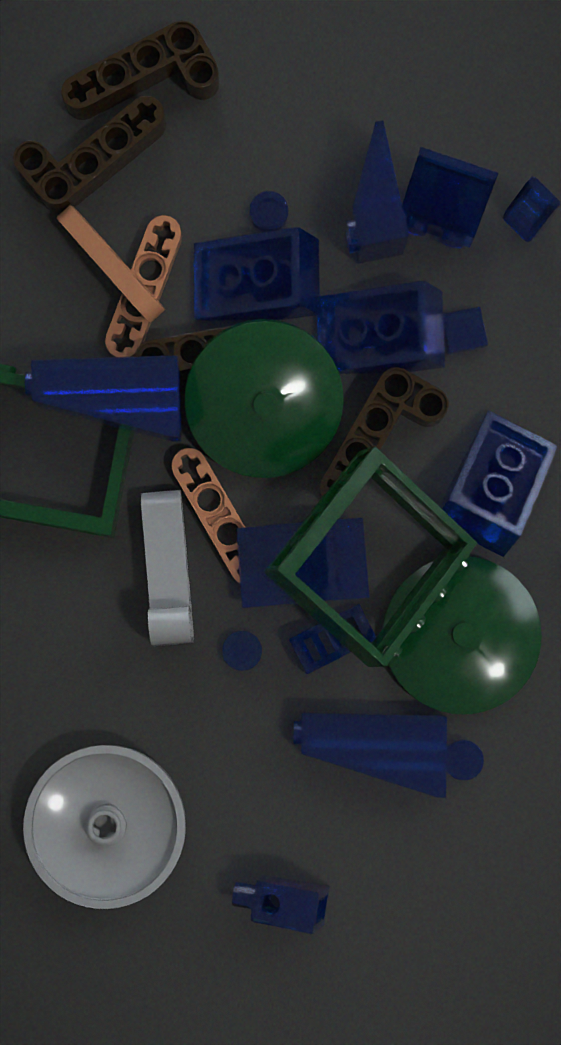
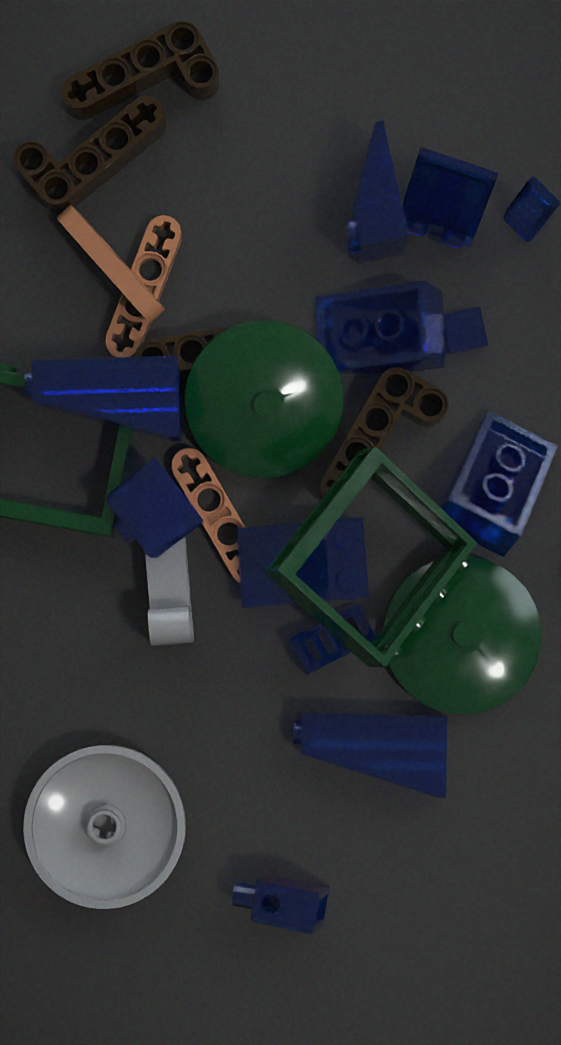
(152, 510): none -> clear blue torso
(242, 651): clear blue tile -> none
(257, 276): clear blue slope -> none
(269, 211): clear blue tile -> none
(464, 760): clear blue tile -> none

